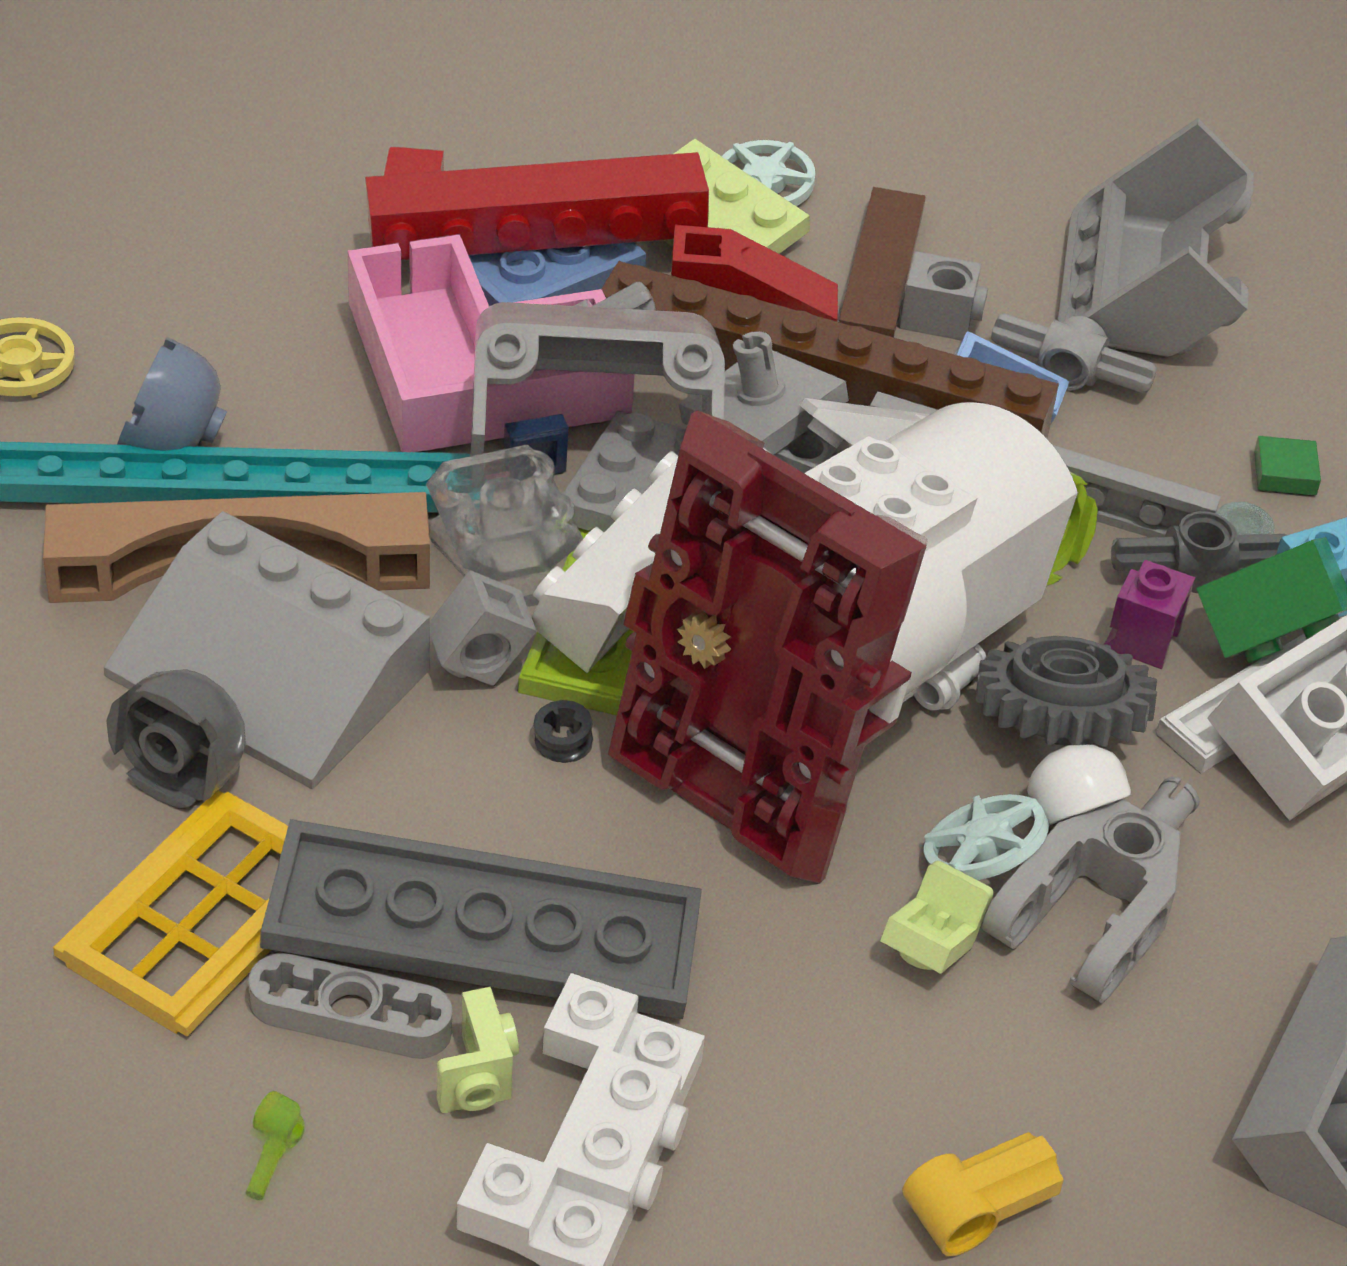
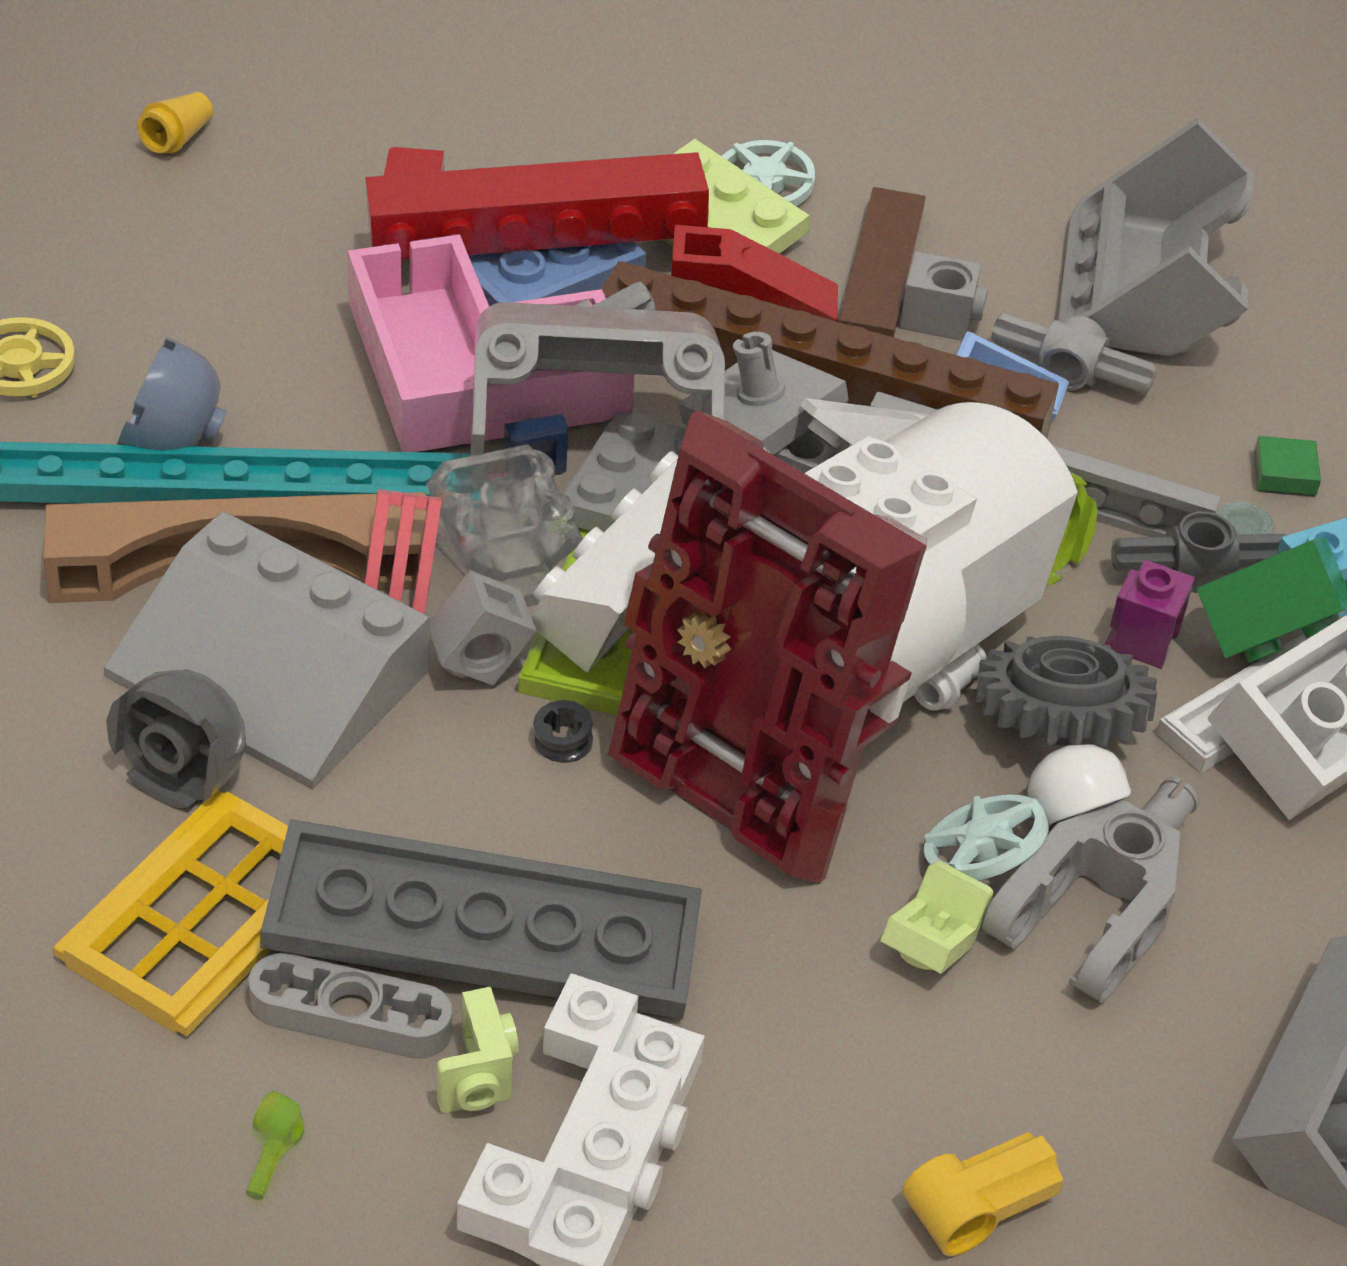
(173, 122): none -> yellow cone
(408, 504): none -> coral tile

